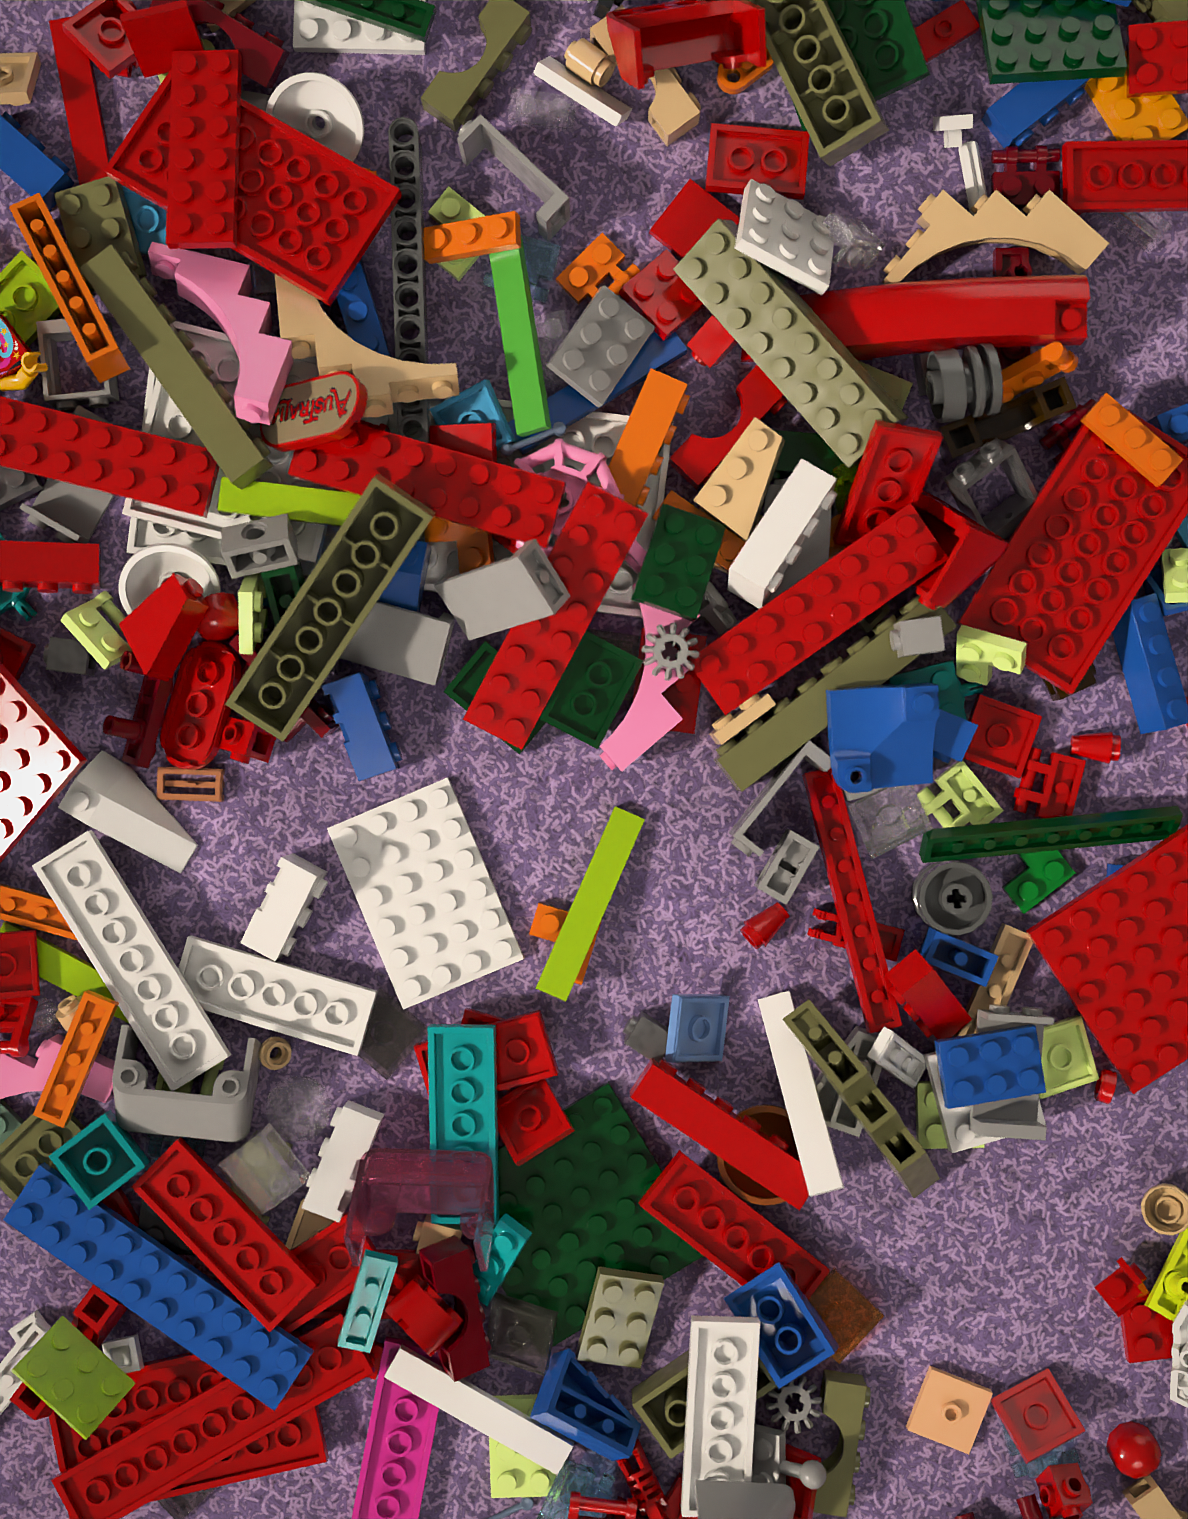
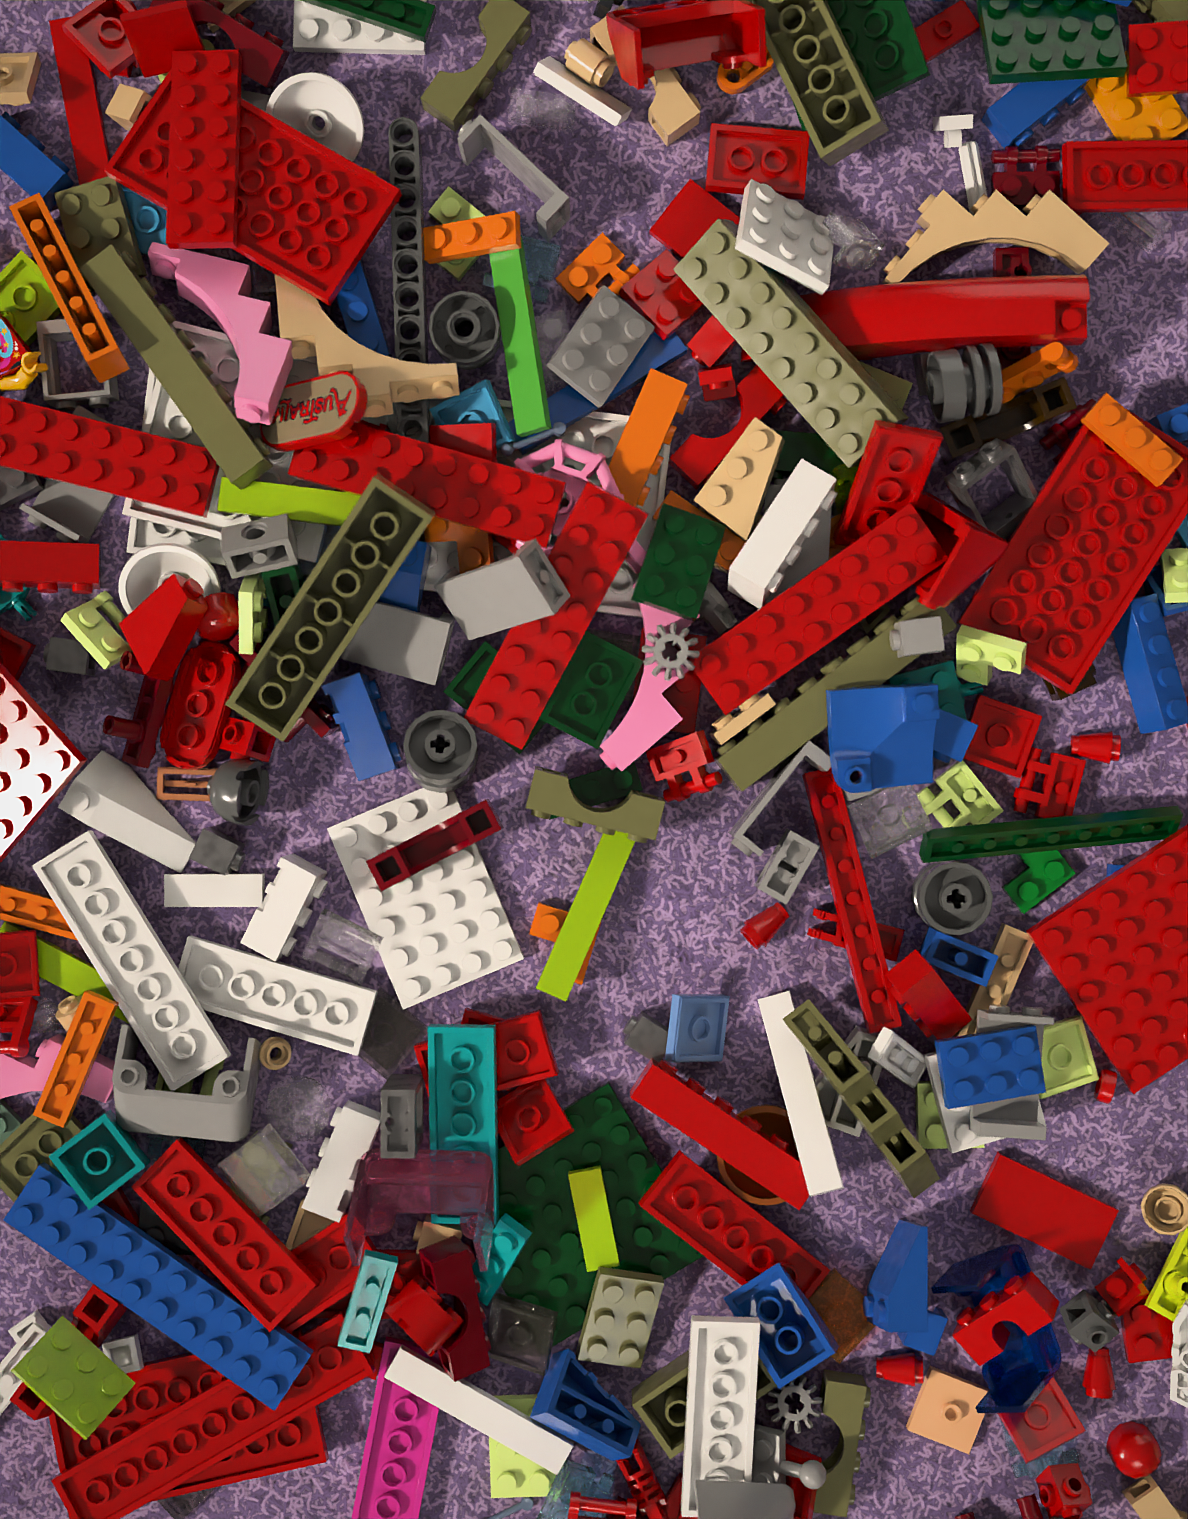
(127, 105): none -> tan brick
(214, 890): none -> white tile
(218, 851): none -> flat silver brick
(238, 790): none -> dark grey cylinder
(345, 940): none -> clear plate
(403, 1103): none -> flat silver window
(434, 844): none -> dark red arch
(444, 732): none -> dark grey wheel
(464, 310): none -> dark grey wheel
(593, 1218): none -> lime tile
(605, 785): none -> dark green plate
(636, 814): none -> olive arch
(684, 755): none -> red plate
(717, 382): none -> red bracket
(900, 1282): none -> blue slope
(901, 1368): none -> red cone
(928, 1341): none -> blue panel
(1021, 1301): none -> red arch
(1027, 1361): none -> clear blue windscreen
(1044, 1210): none -> red tile
(1090, 1327): none -> dark grey brick
(1098, 1374): none -> red cone

